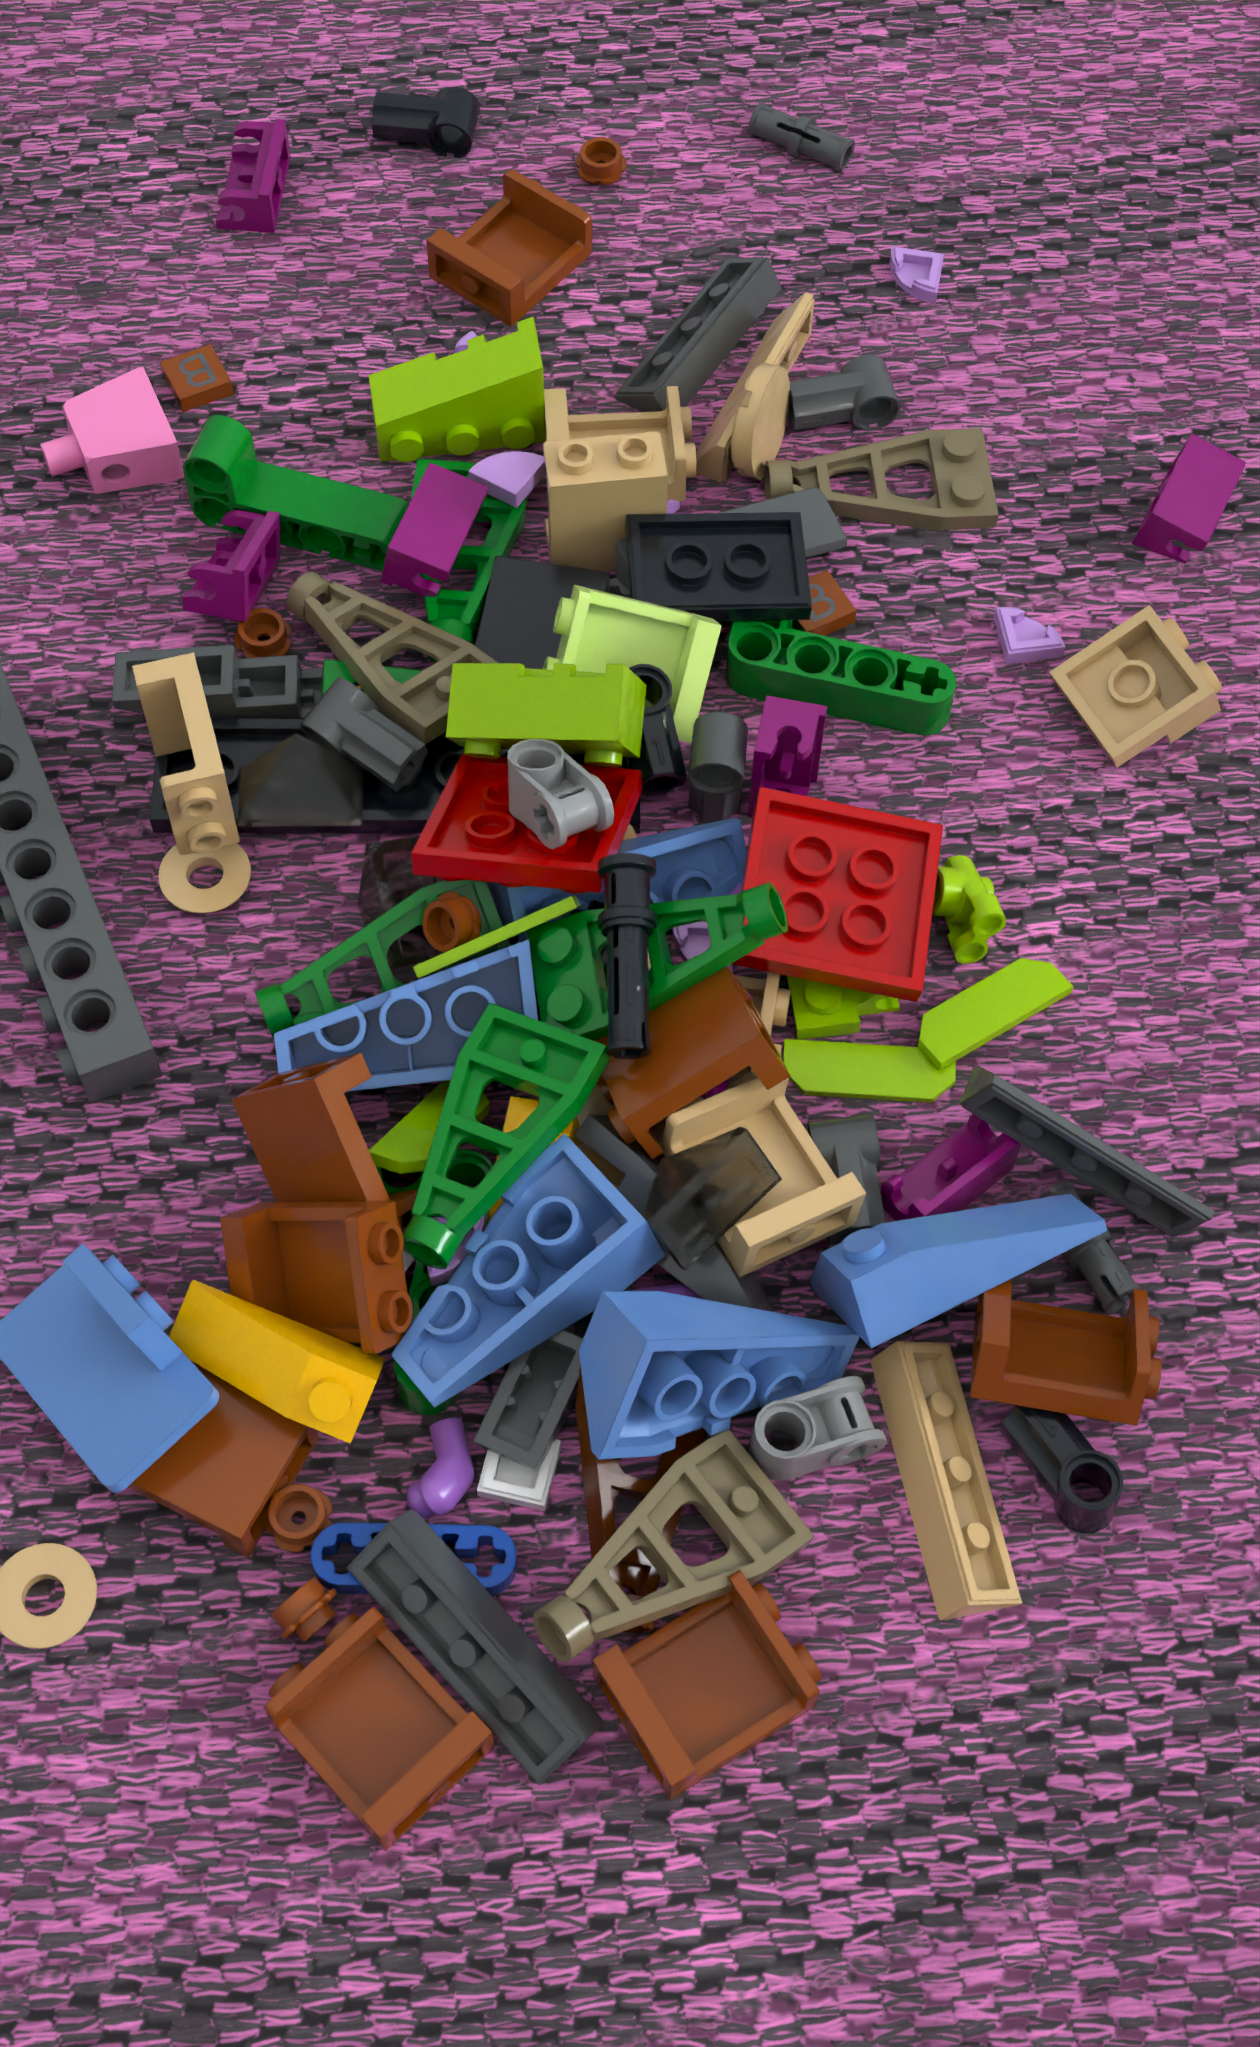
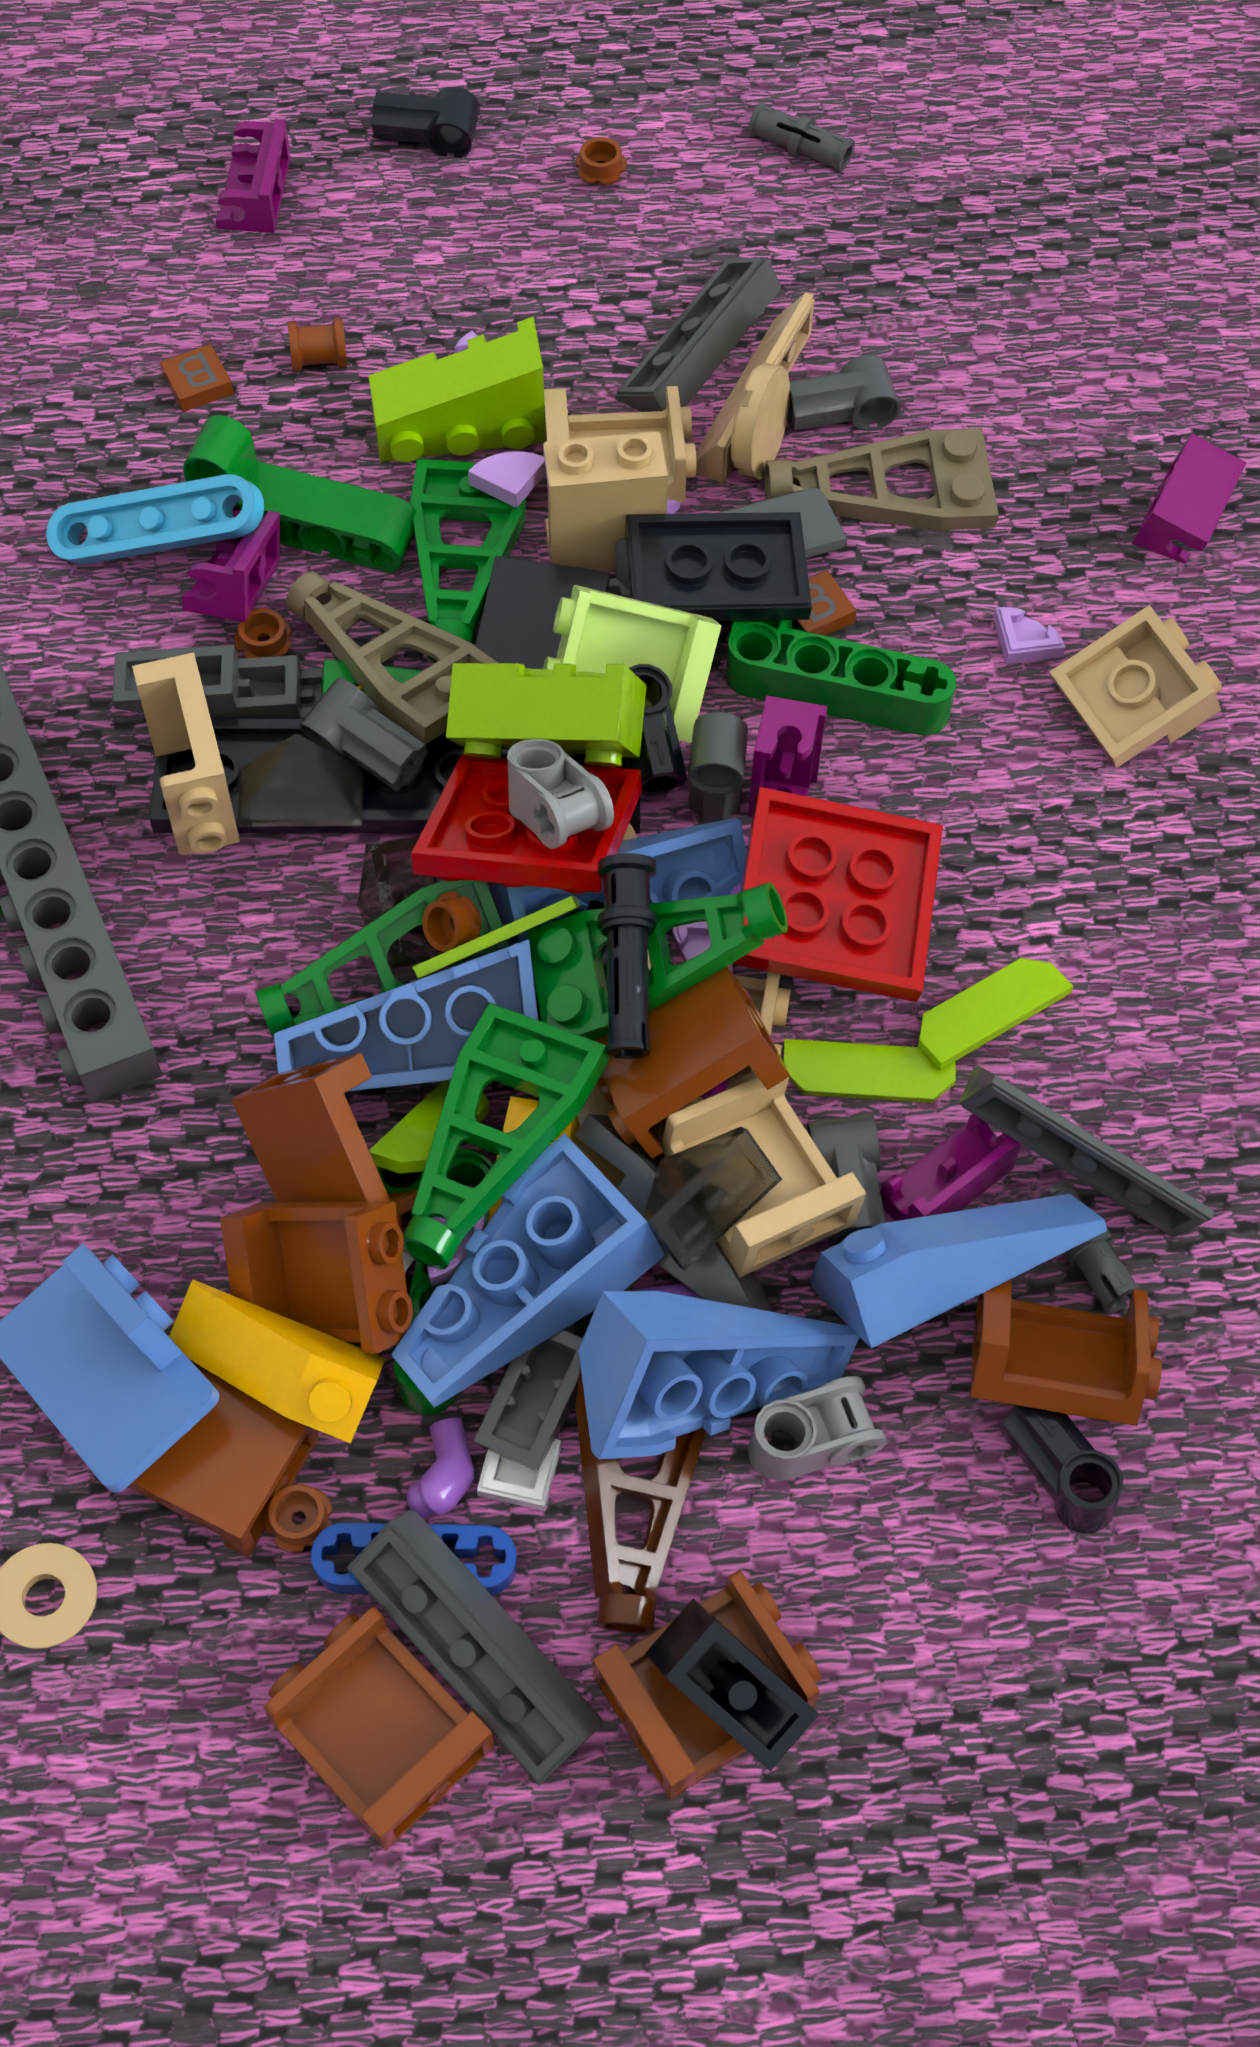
(117, 436): bright pink torso -> none
(155, 519): none -> medium azure plate
(175, 873): tan piece -> none
(305, 1610): dark orange plate -> none
(317, 344): none -> dark orange bush
(433, 530): magenta hinge -> none
(513, 250): dark orange panel -> none
(731, 1684): none -> black slope
(737, 1505): dark tan plate -> none
(831, 1009): lime plate -> none
(918, 271): lavender tile -> none
(944, 1480): tan slope -> none
(968, 907): lime plate -> none

